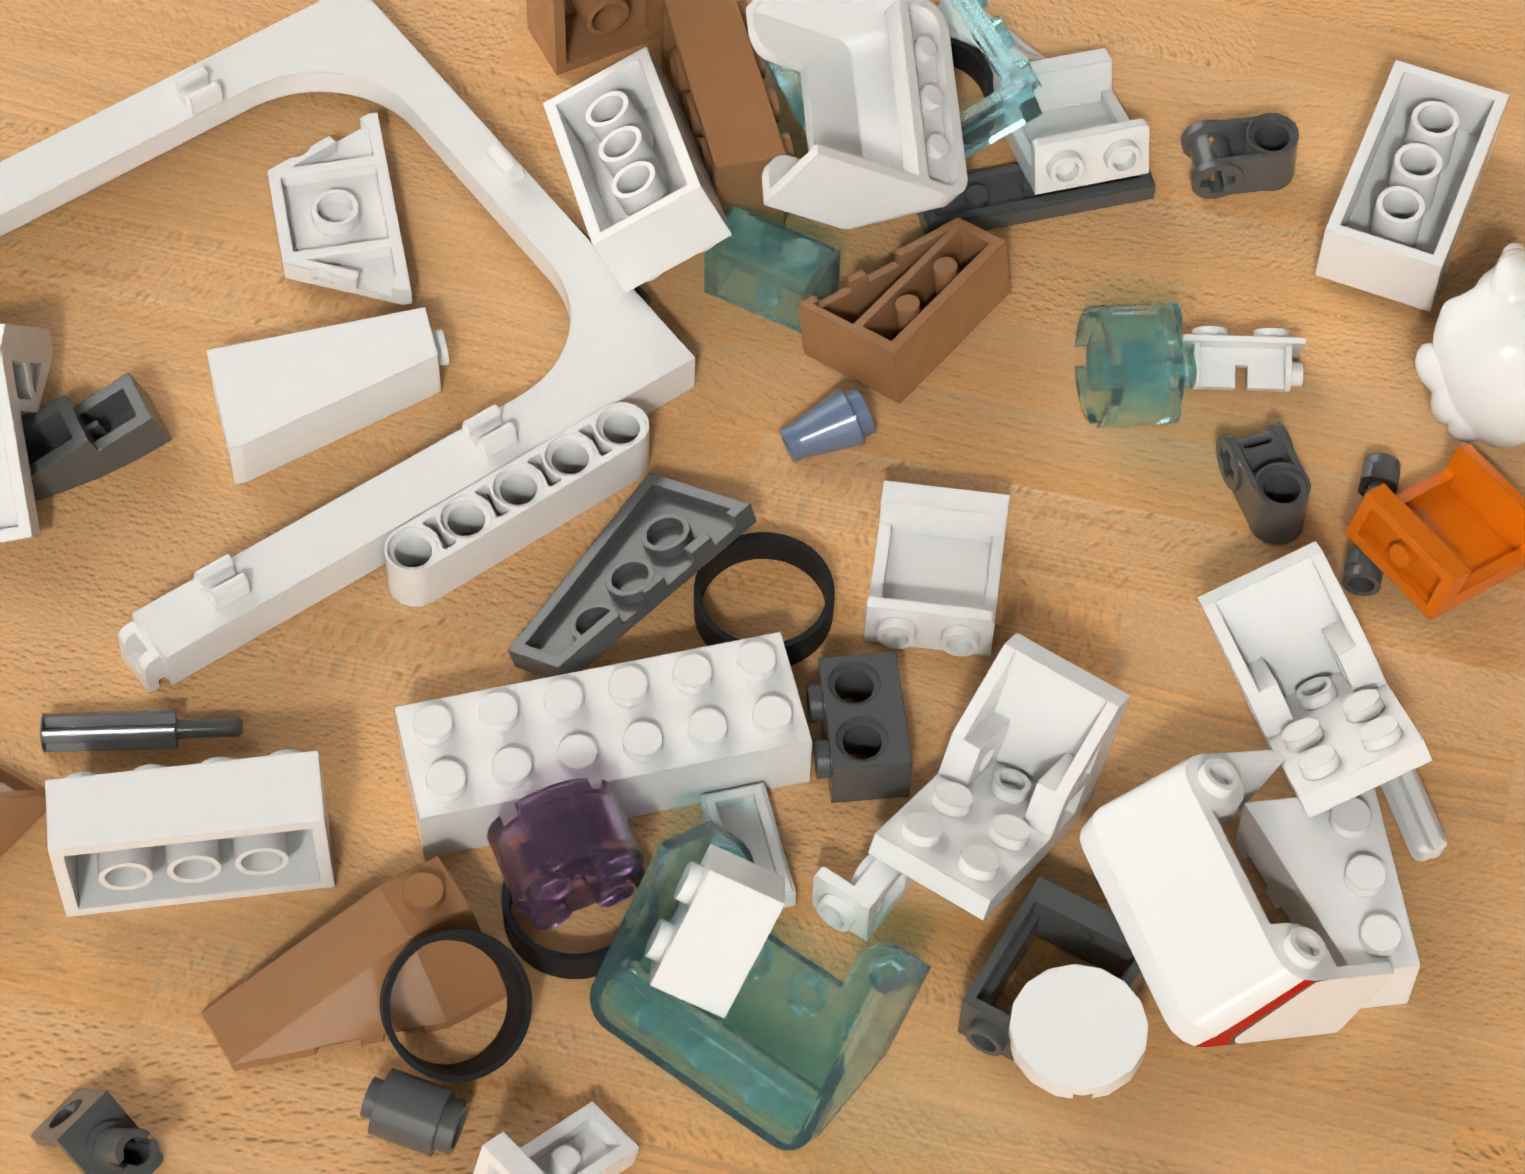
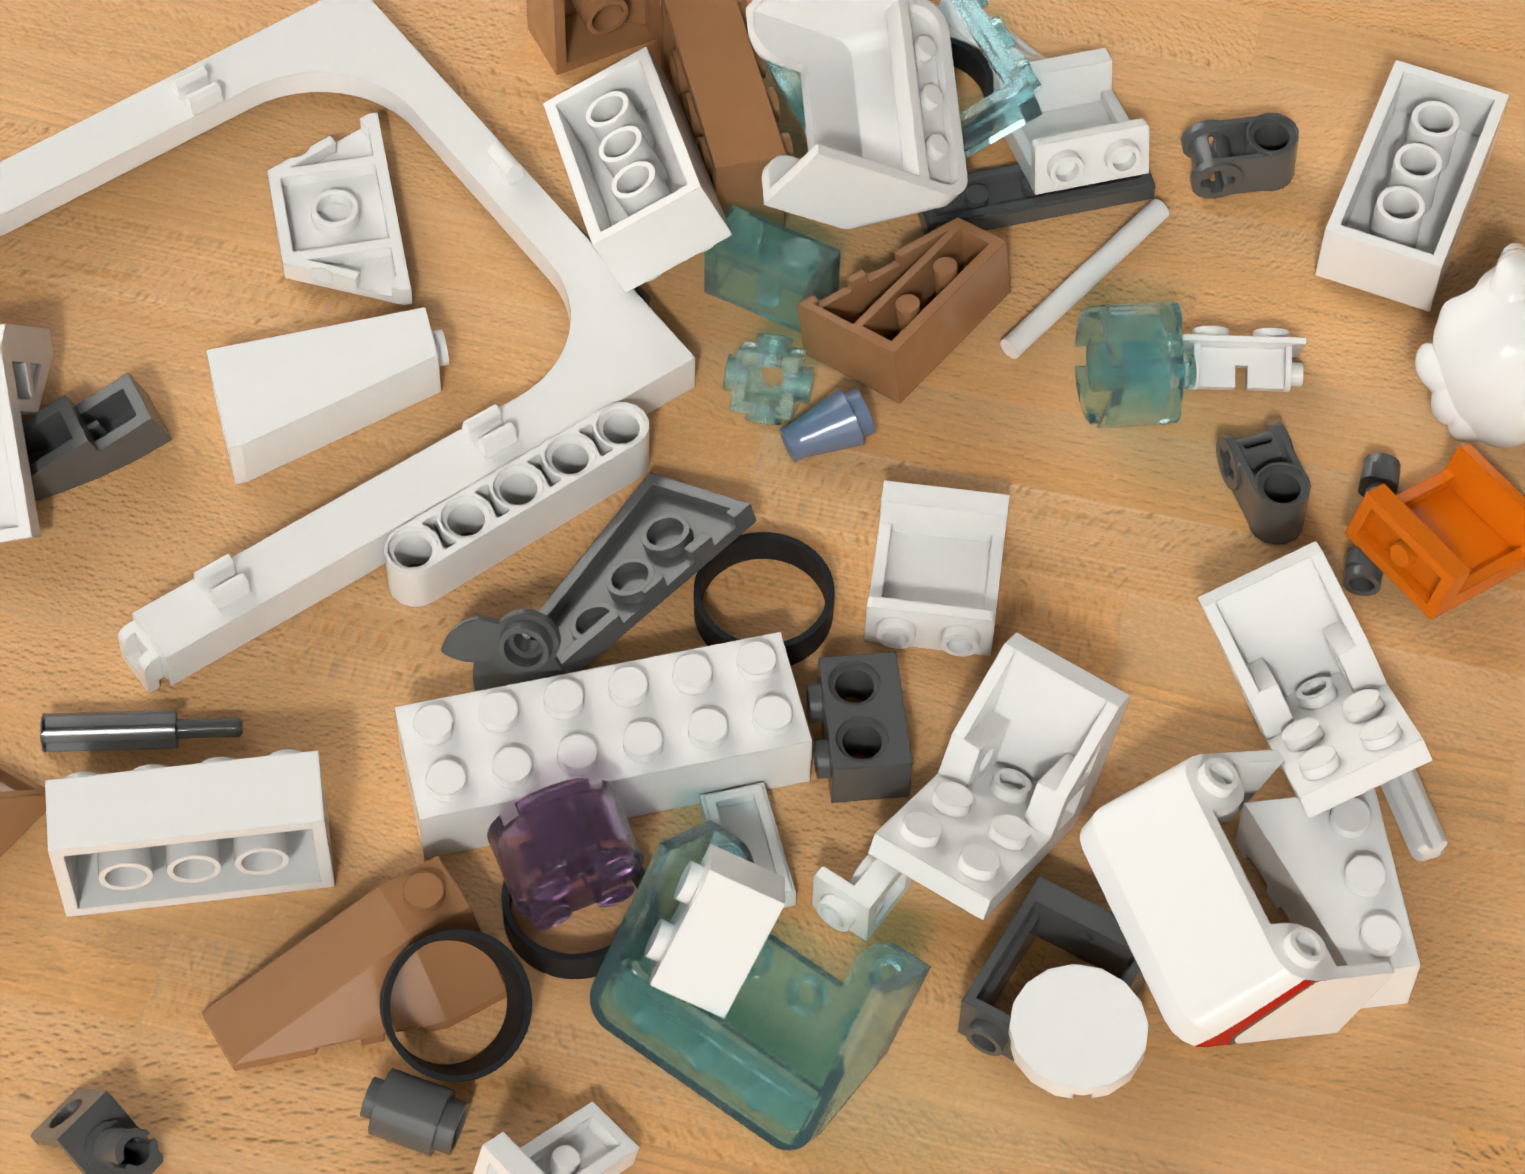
(500, 650): none -> dark grey plate
(757, 398): none -> clear light blue brick
(1084, 279): none -> white bar

